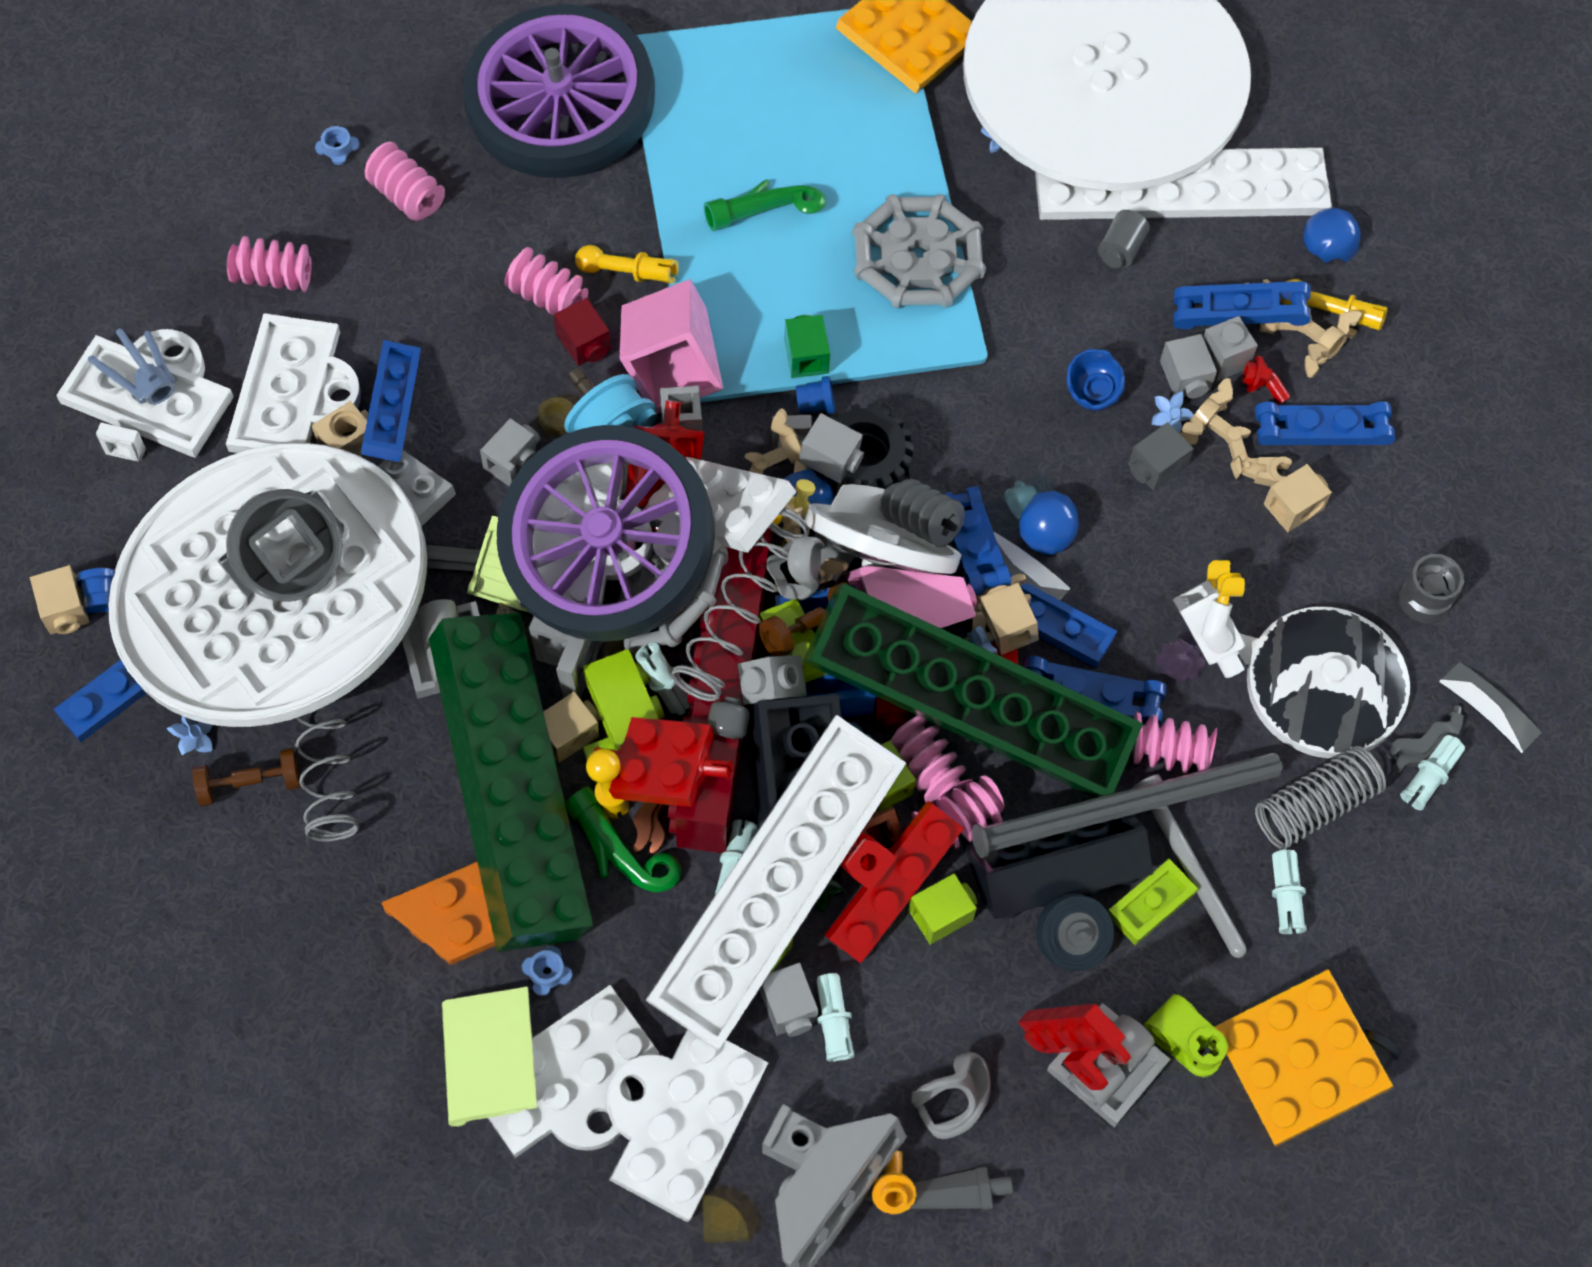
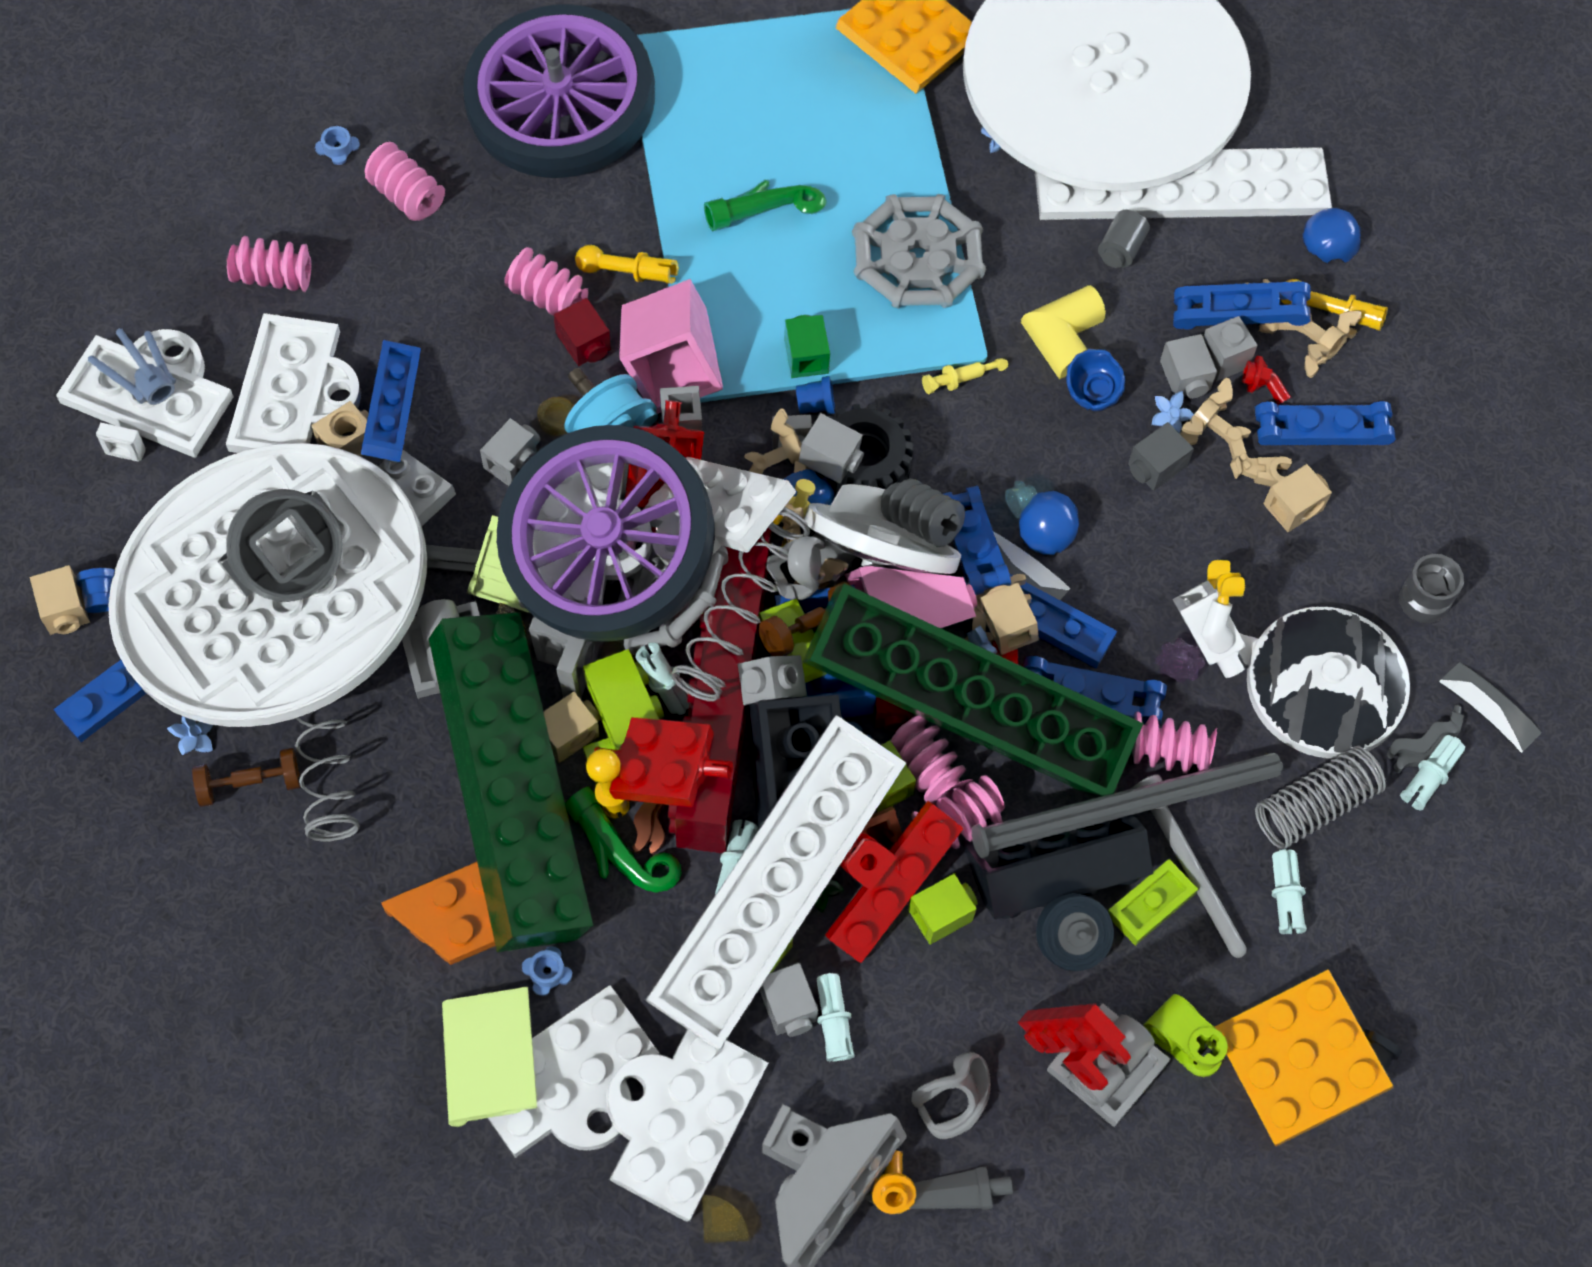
(729, 718): dark grey piece -> none
(951, 376): none -> light yellow piece
(1058, 322): none -> light yellow brick

